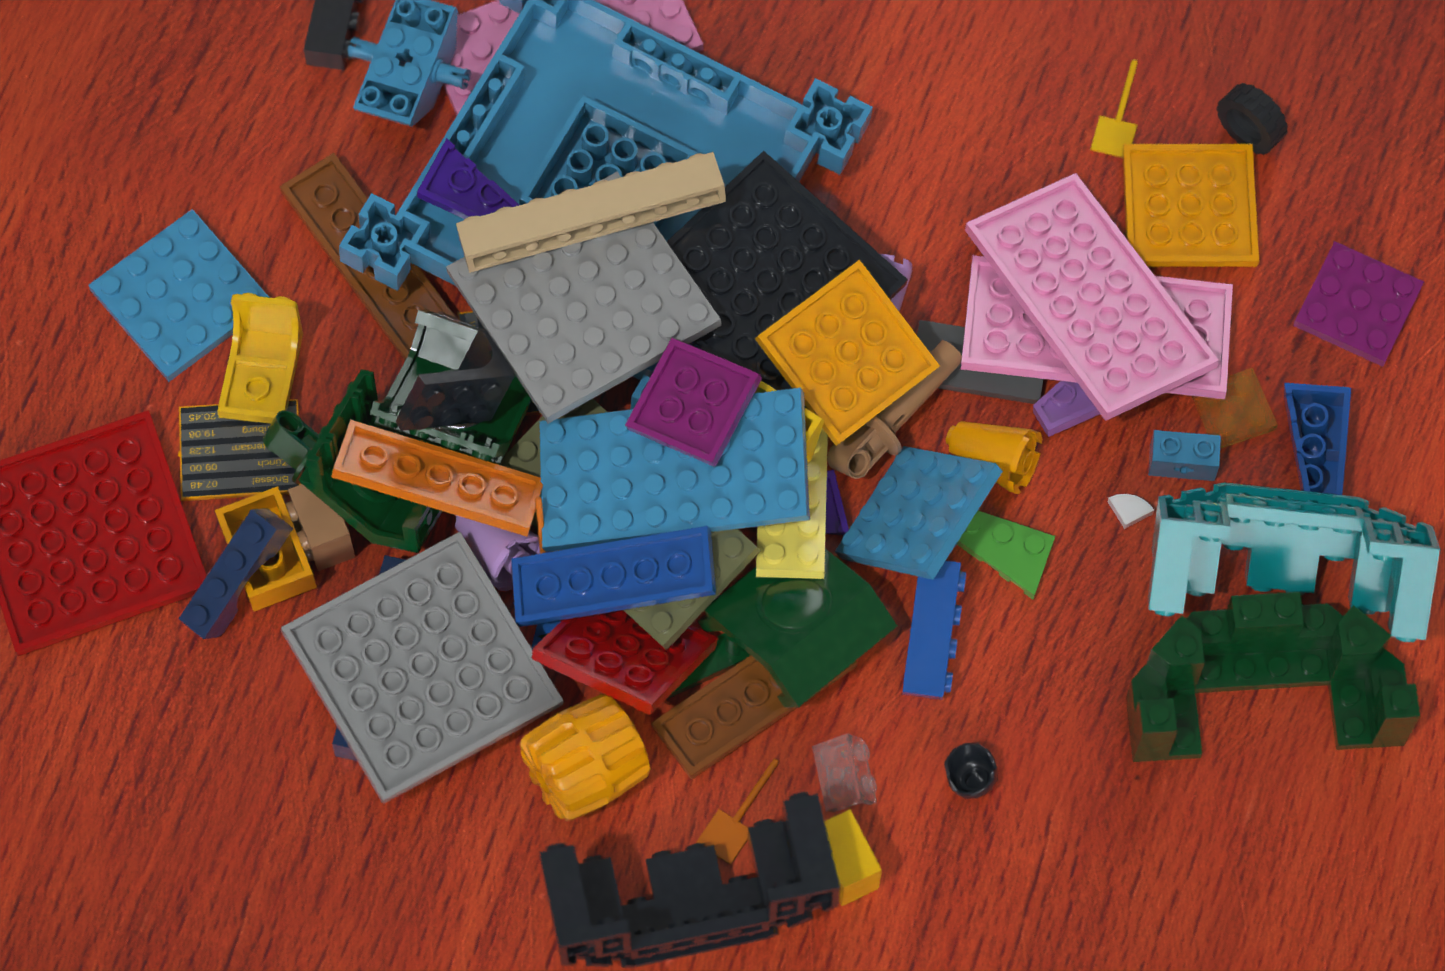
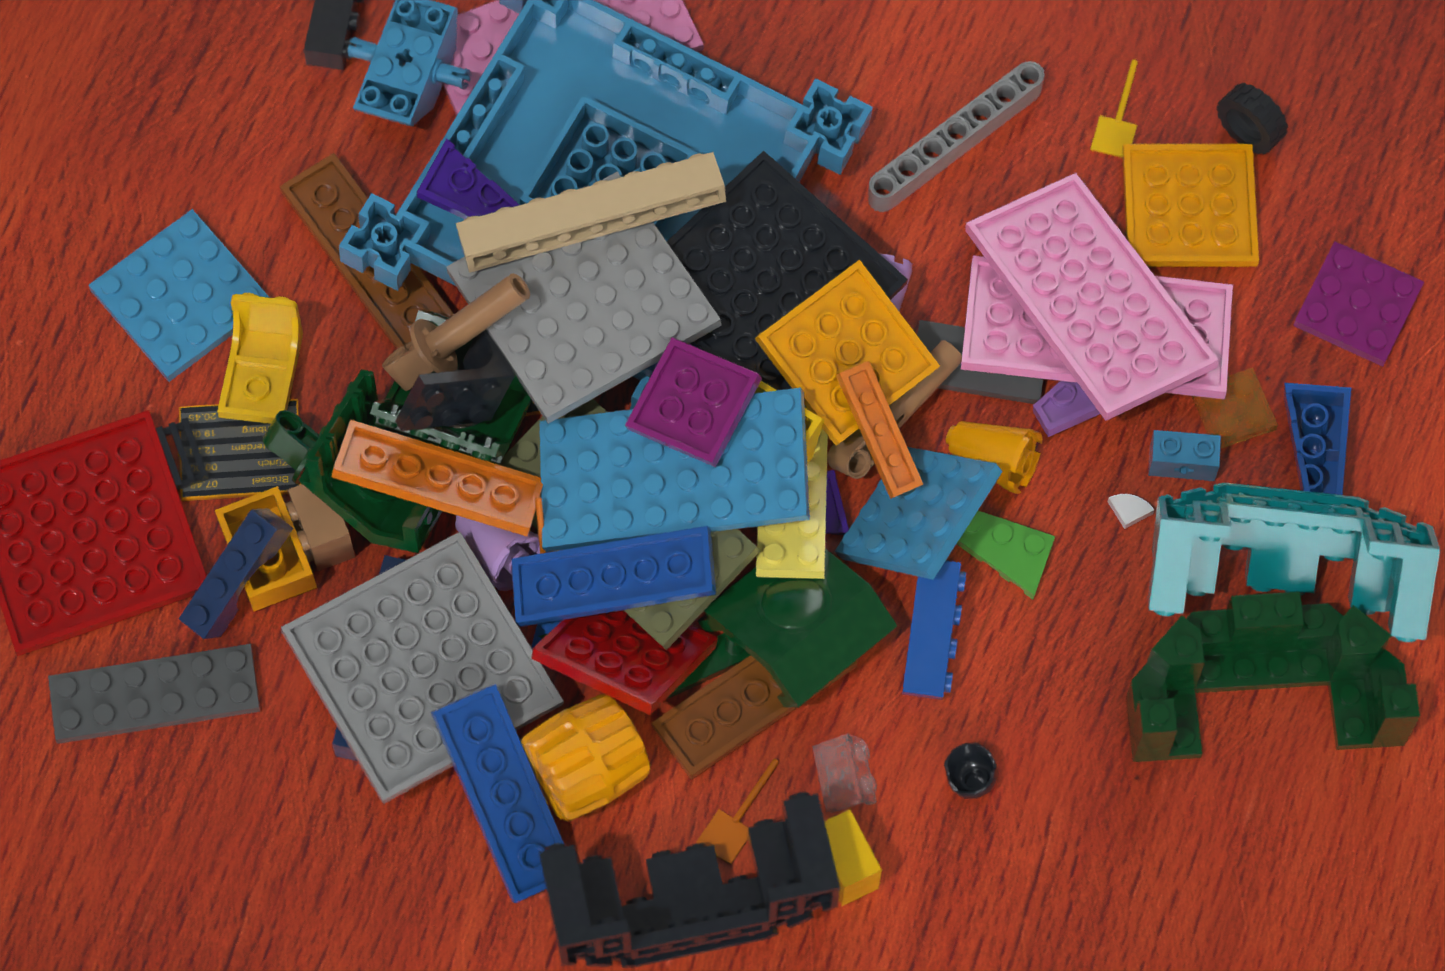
(153, 693): none -> dark grey plate
(174, 430): none -> black tile
(435, 346): none -> medium nougat piece
(499, 787): none -> blue plate
(879, 429): none -> orange plate
(951, 149): none -> light grey beam

